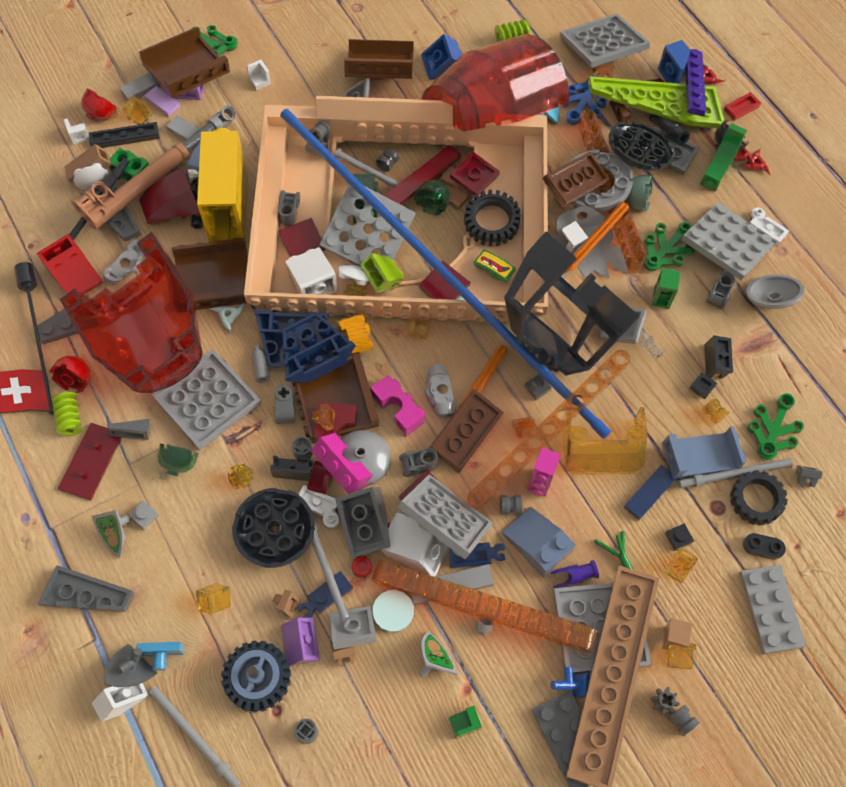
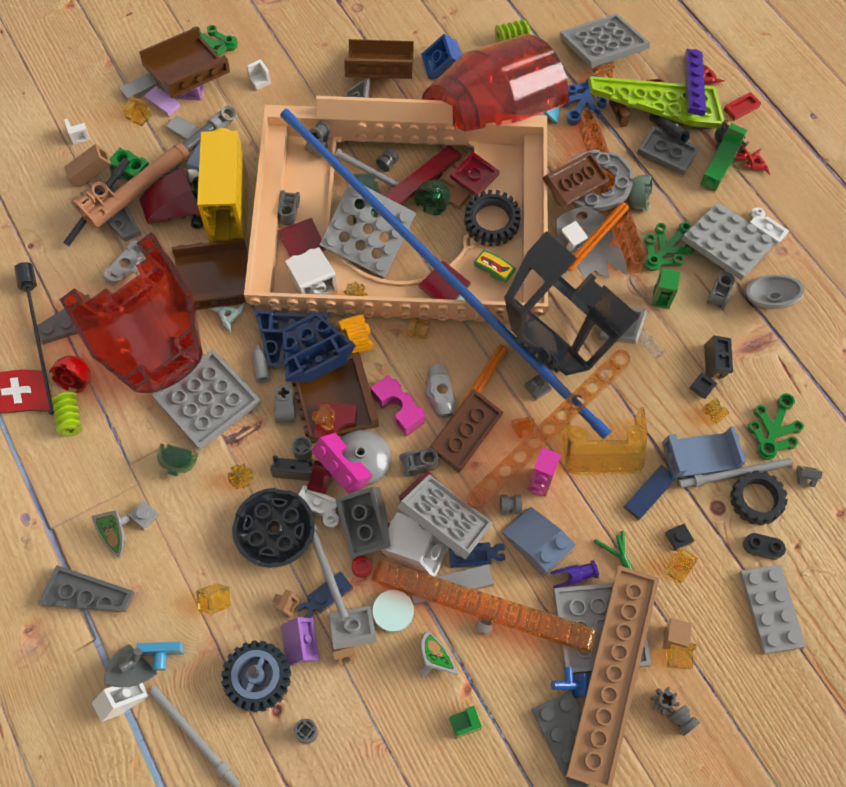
(69, 266): red slope -> none
(89, 175): white dish -> none
(89, 462): dark red piece -> none
(96, 106): red cylinder -> none
(124, 135): black tile -> none
(131, 429): dark grey slope -> none
(353, 272): white dish -> none
(382, 272): lime torso -> none
(641, 146): black brick -> none
(674, 61): blue slope -> none

